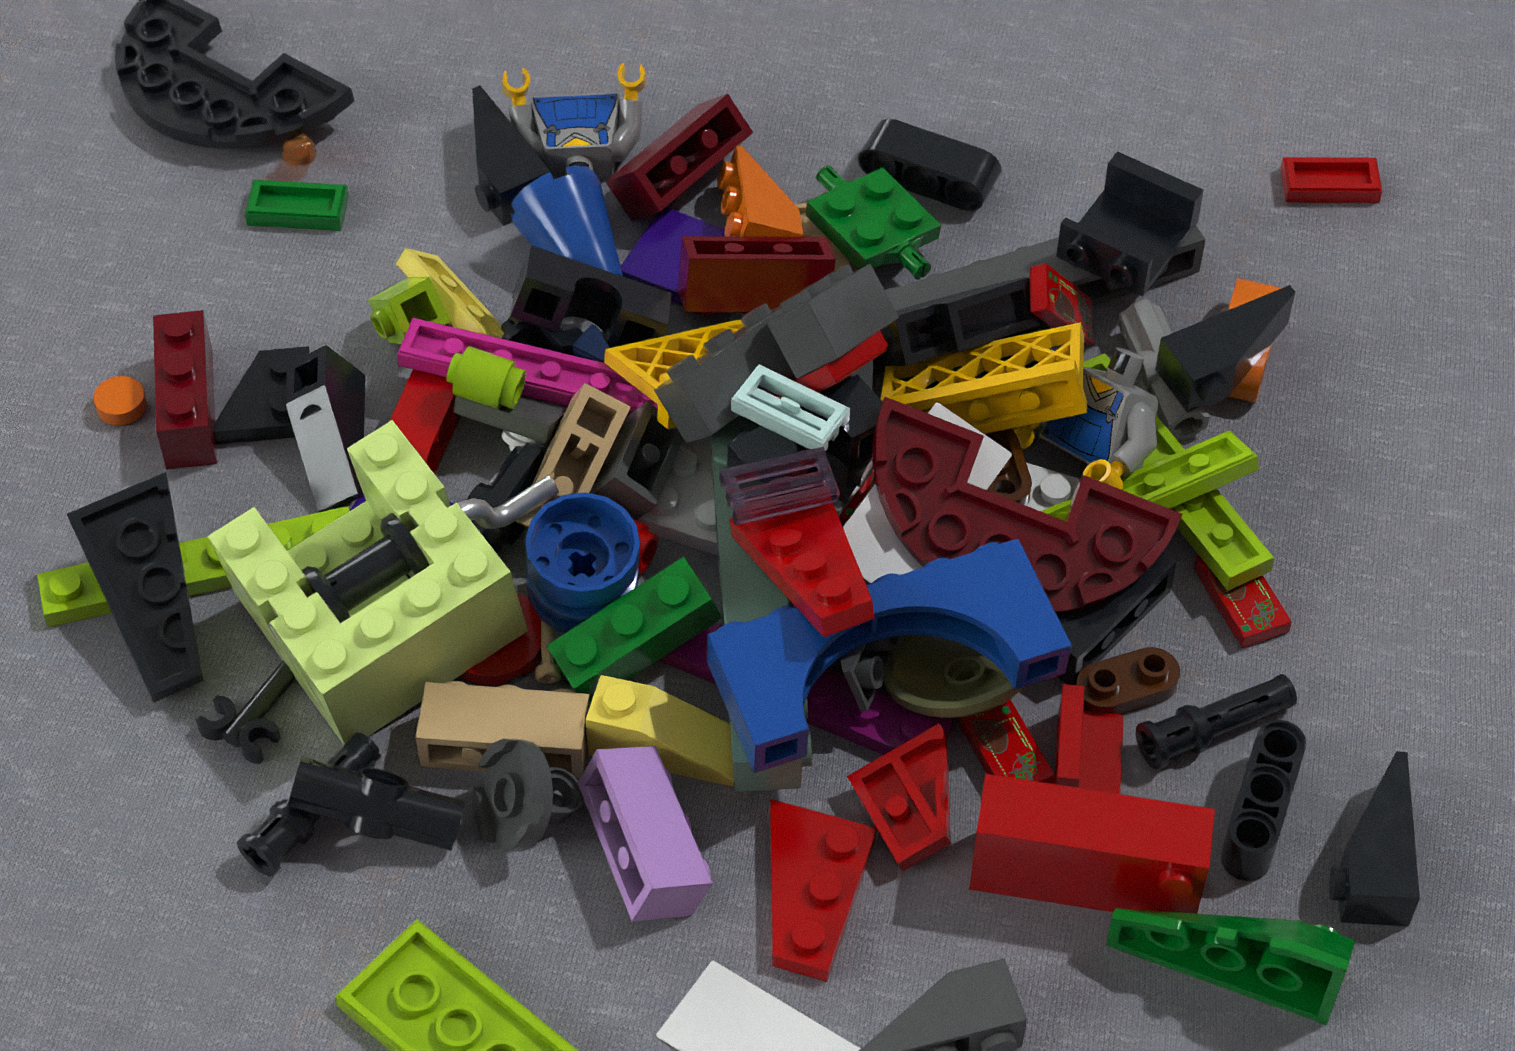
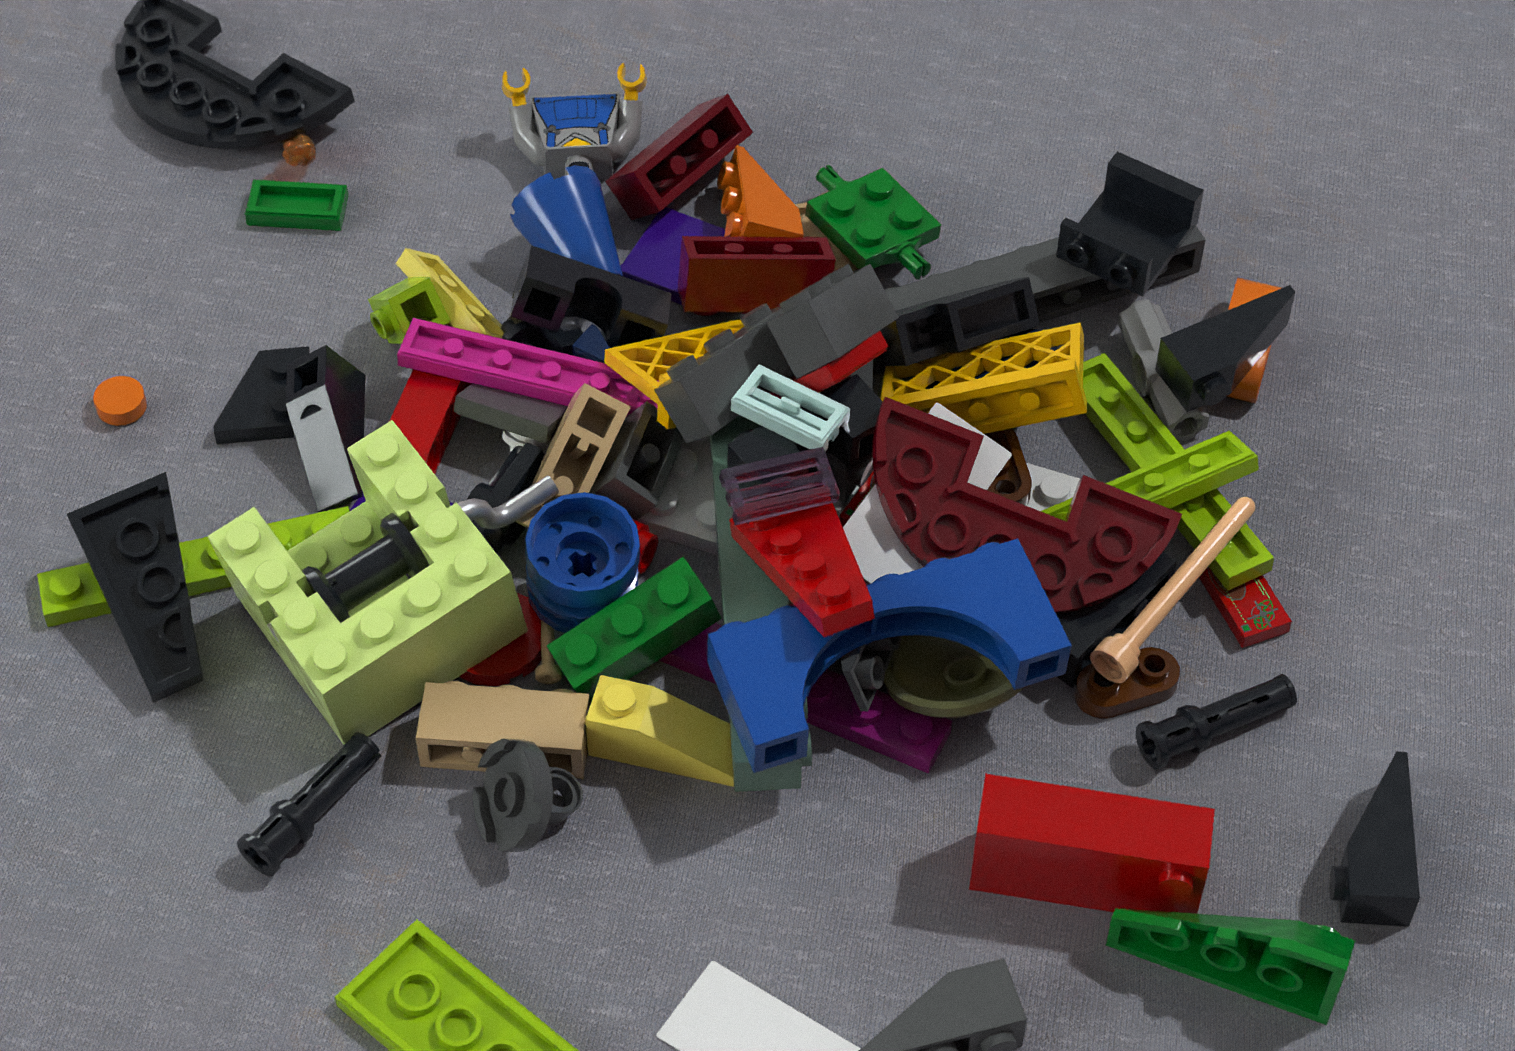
(184, 389): dark red brick -> none
(248, 724): black bar -> none
(376, 803): black piece -> none
(486, 378): lime brick -> none
(503, 158): black slope -> none
(644, 833): lavender brick -> none
(813, 885): red wing -> none
(909, 796): red wing -> none
(931, 164): black beam -> none
(1006, 744): red tile -> none
(1059, 301): red tile -> none
(1087, 745): red panel -> none
(1115, 430): torso -> none
(1118, 655): none -> light nougat piece
(1259, 820): black beam -> none
(1331, 180): red tile -> none

